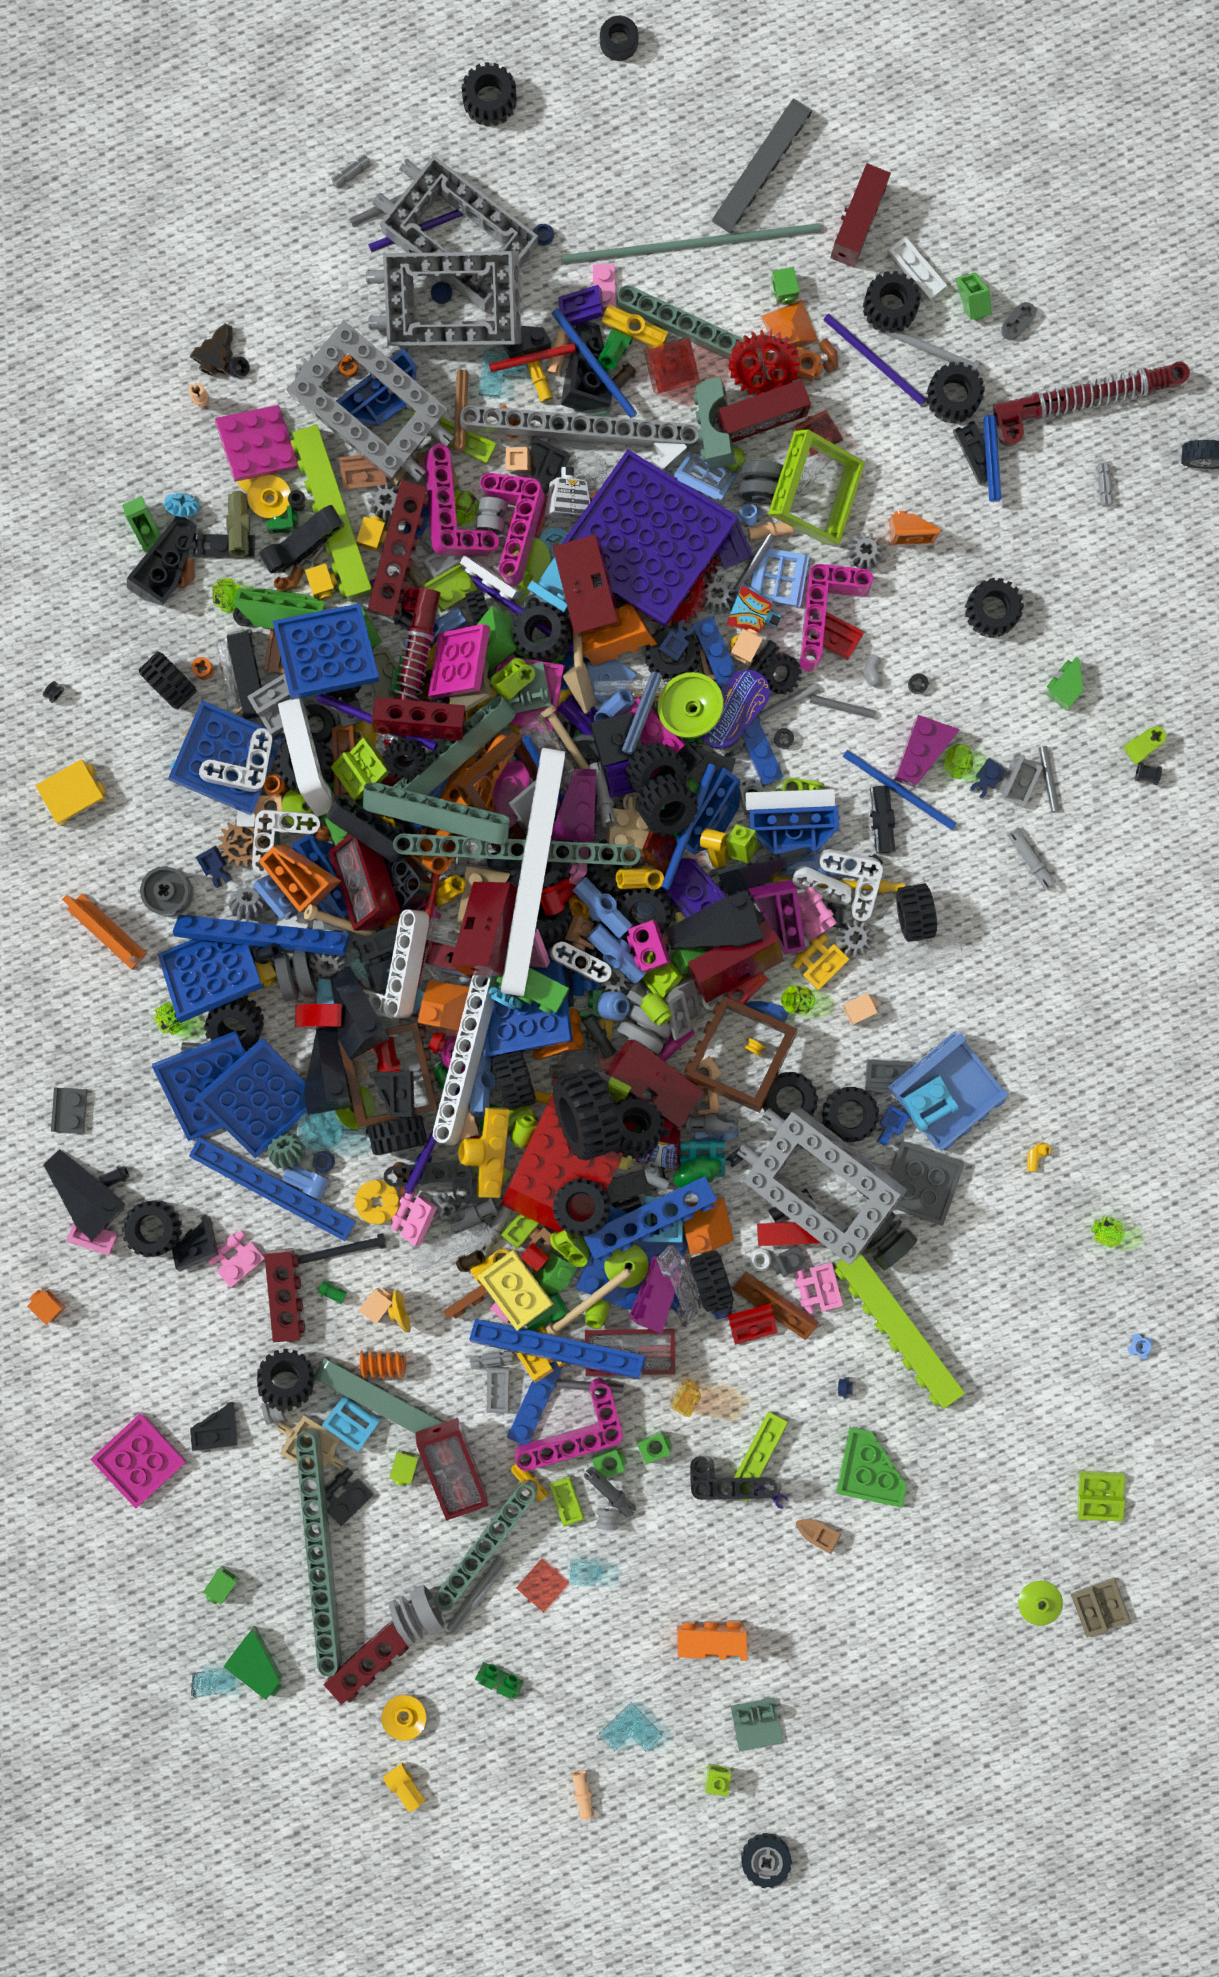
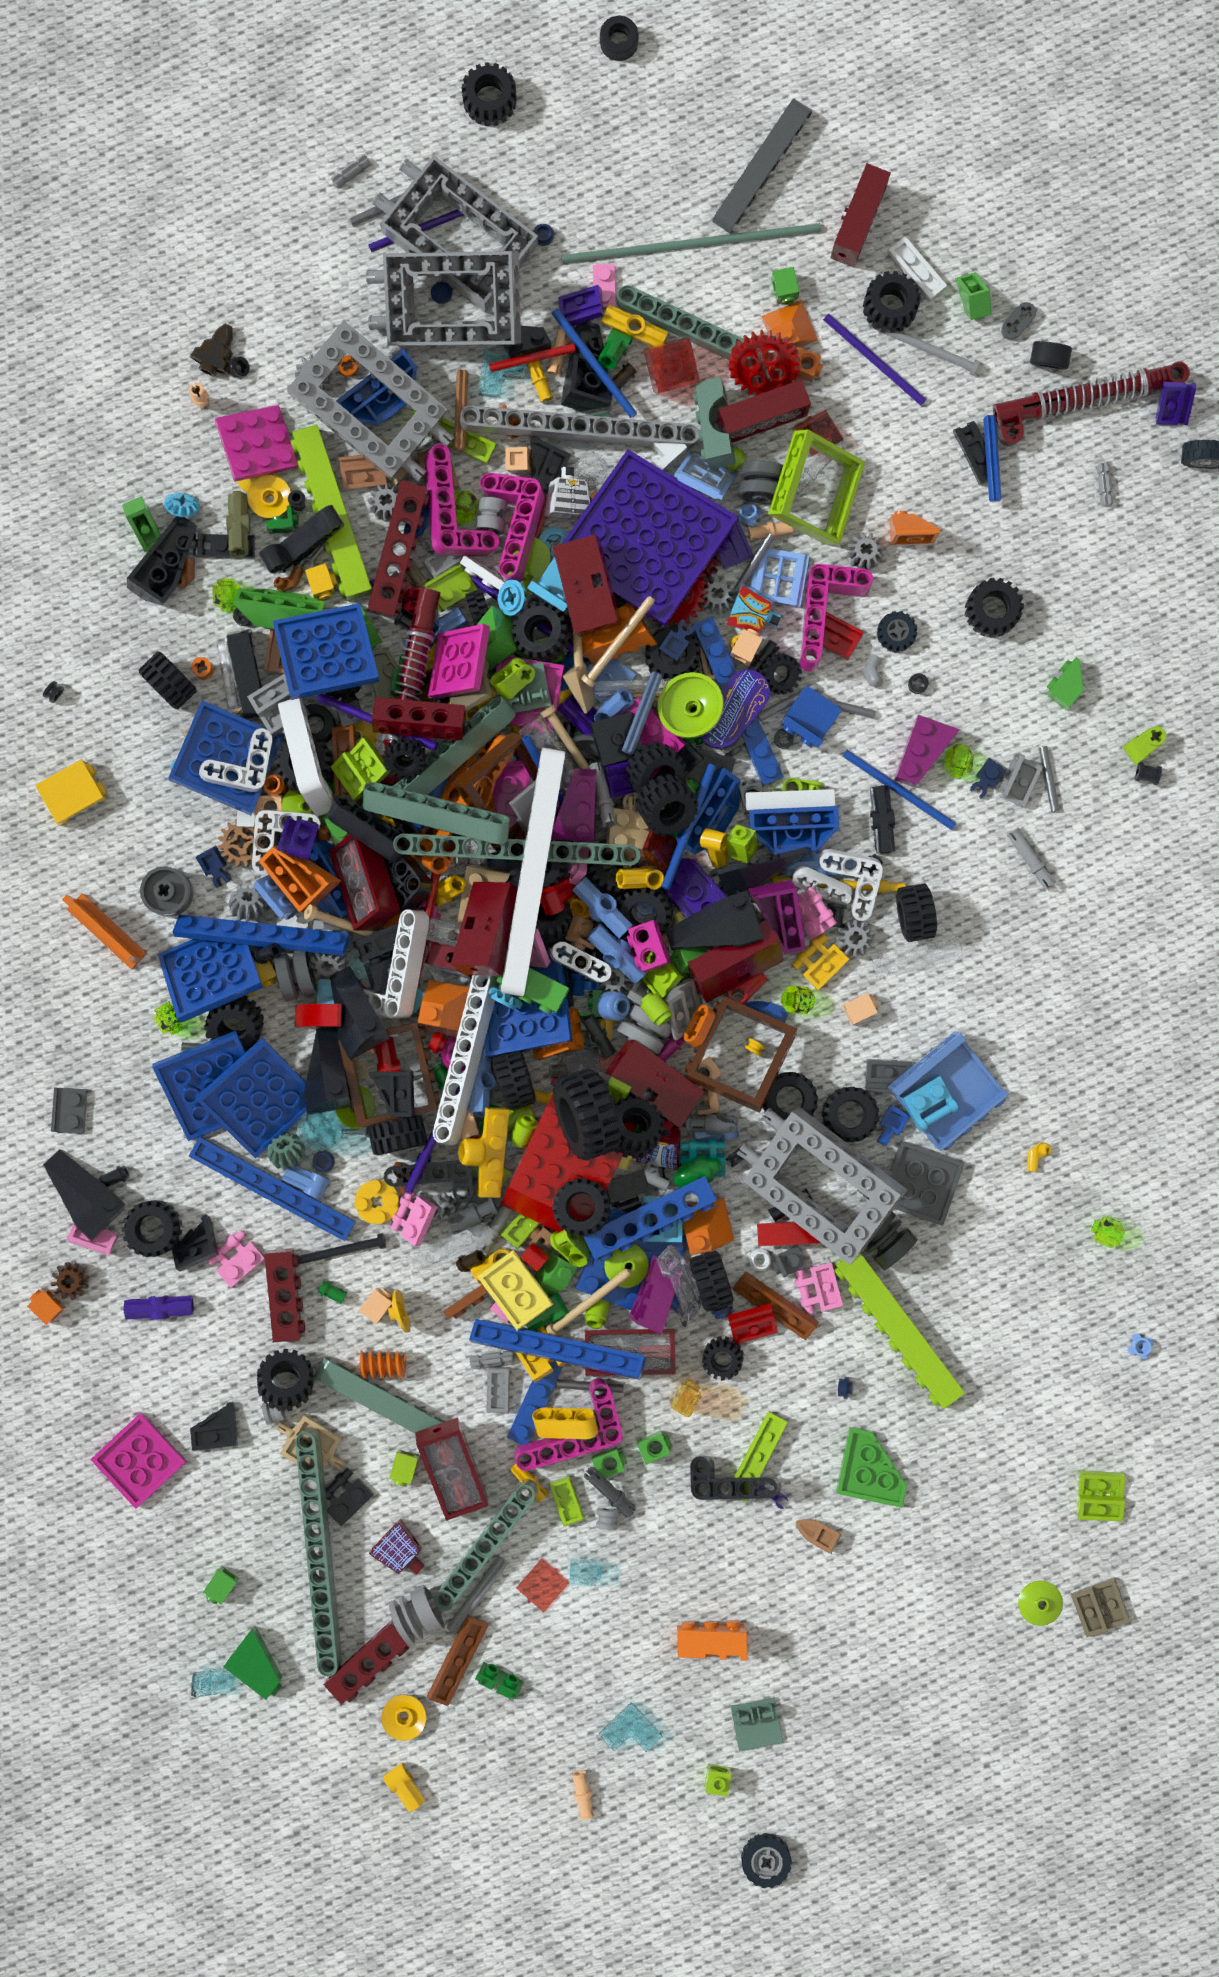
(65, 1288): none -> reddish brown gear
(158, 1307): none -> dark purple piece
(298, 837): none -> dark purple plate
(346, 1428): medium azure plate -> none
(372, 533): yellow brick -> none
(398, 1549): none -> torso
(457, 1660): none -> dark orange plate
(506, 594): none -> medium azure gear
(565, 1423): none -> yellow beam
(616, 644): none -> tan bar
(699, 1025): none -> orange beam
(725, 1346): none -> black tyre
(810, 717): none -> blue bracket
(832, 356): dark orange arm -> none
(900, 625): none -> black wheel
(962, 376): black tyre -> none
(1050, 355): none -> black tyre
(1175, 403): none -> dark purple plate

